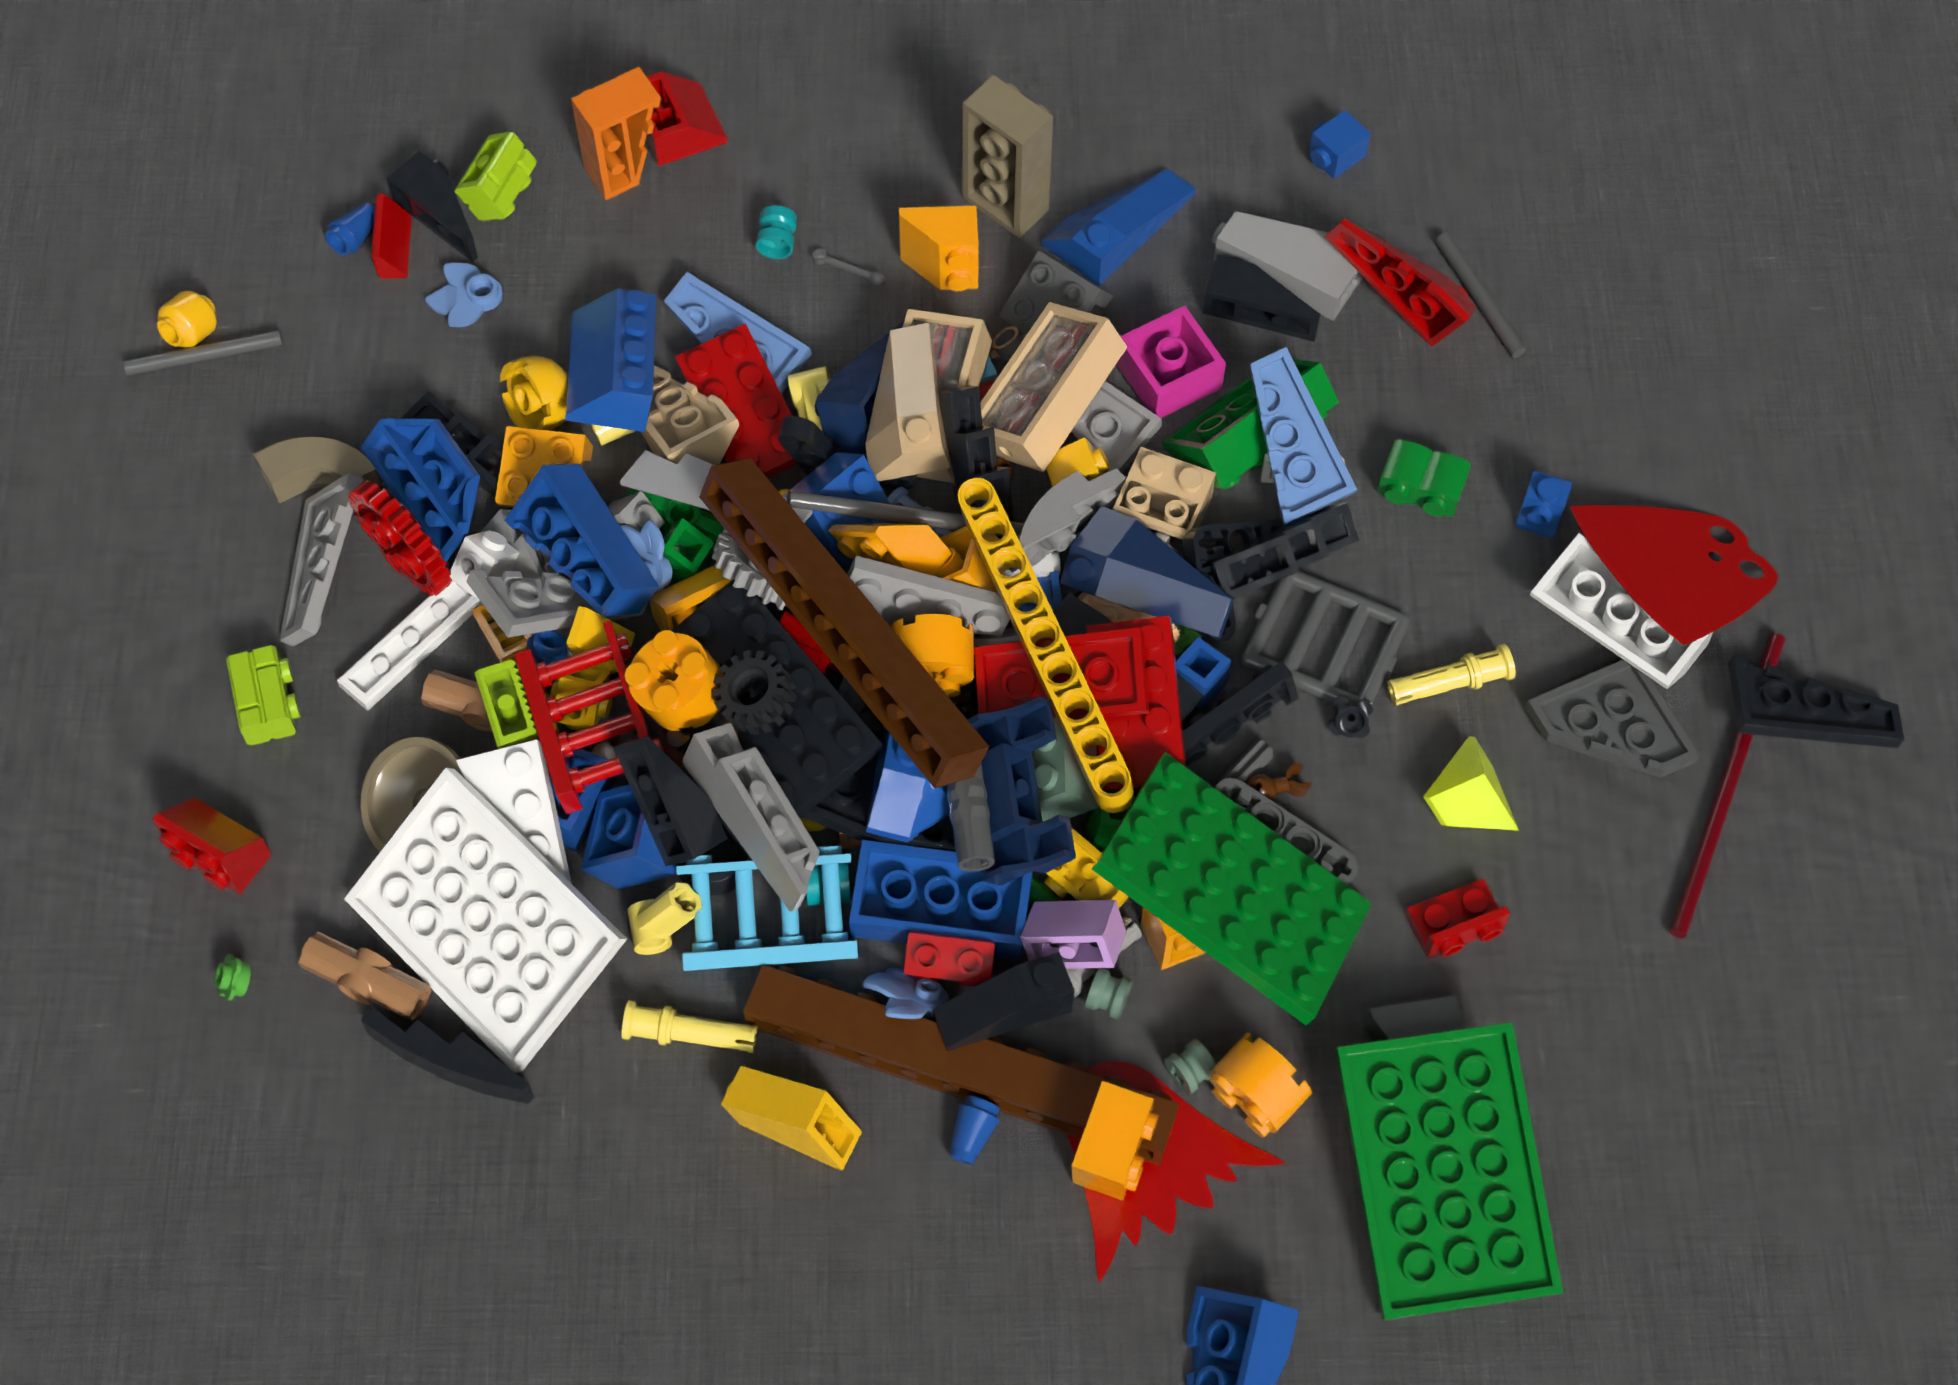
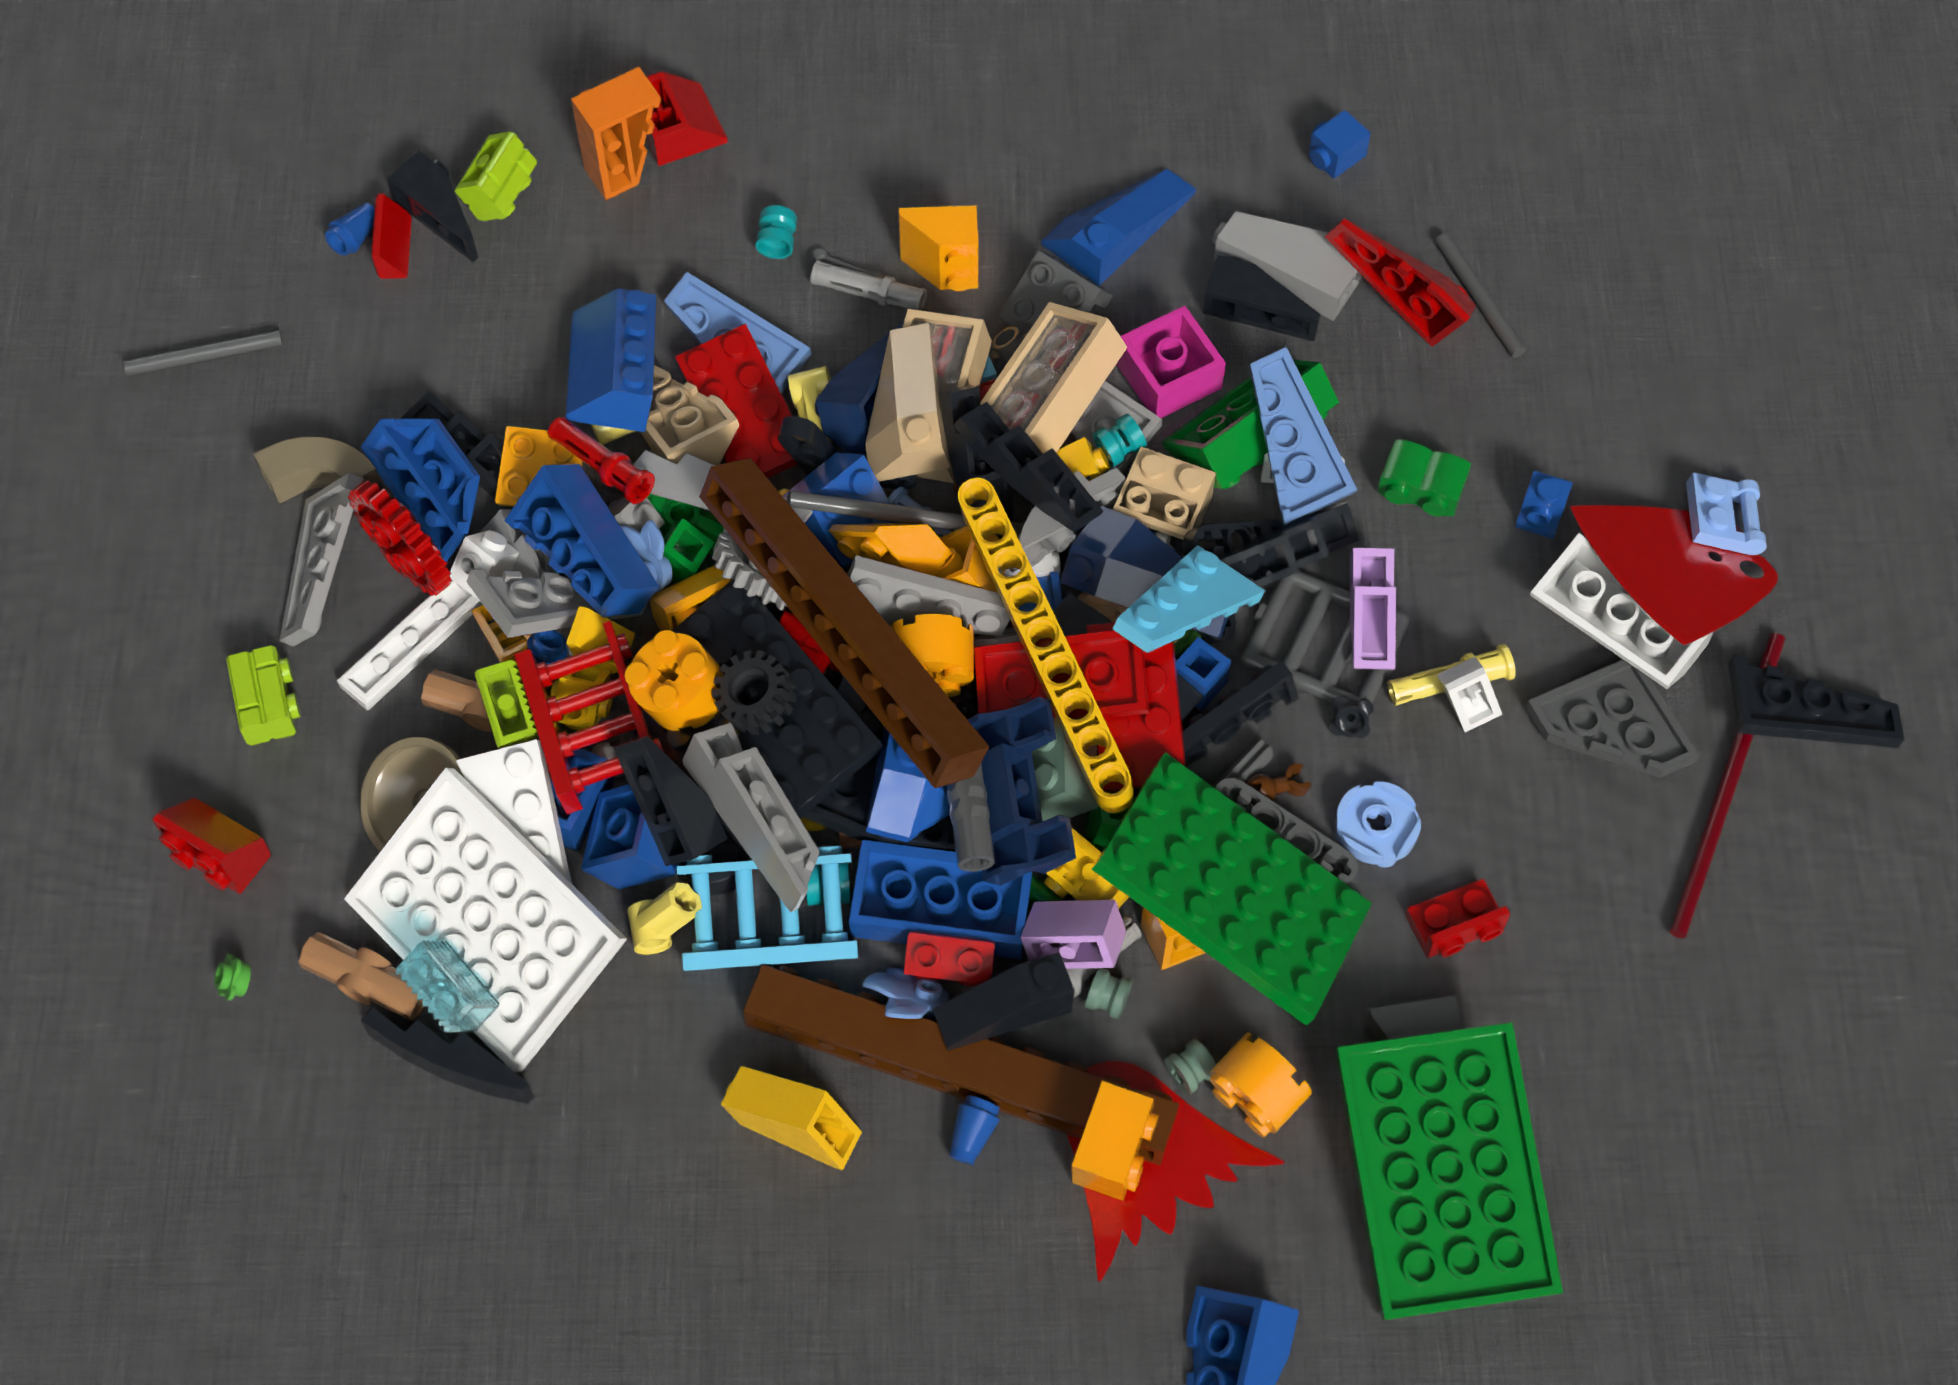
(186, 319): yellow head -> none
(447, 986): none -> clear light blue brick
(462, 296): medium blue plate -> none
(535, 392): yellow cylinder -> none
(613, 468): none -> red pin
(668, 1026): light yellow pin -> none
(880, 289): none -> light grey pin
(1007, 155): dark tan brick -> none
(1034, 474): none -> black slope
(1120, 439): none -> teal wheel
(1186, 598): none -> medium azure wing
(1372, 608): none -> lavender slope
(1380, 846): none -> light blue plate
(1470, 693): none -> white slope
(1470, 792): neon yellow slope -> none
(1713, 513): none -> light blue plate

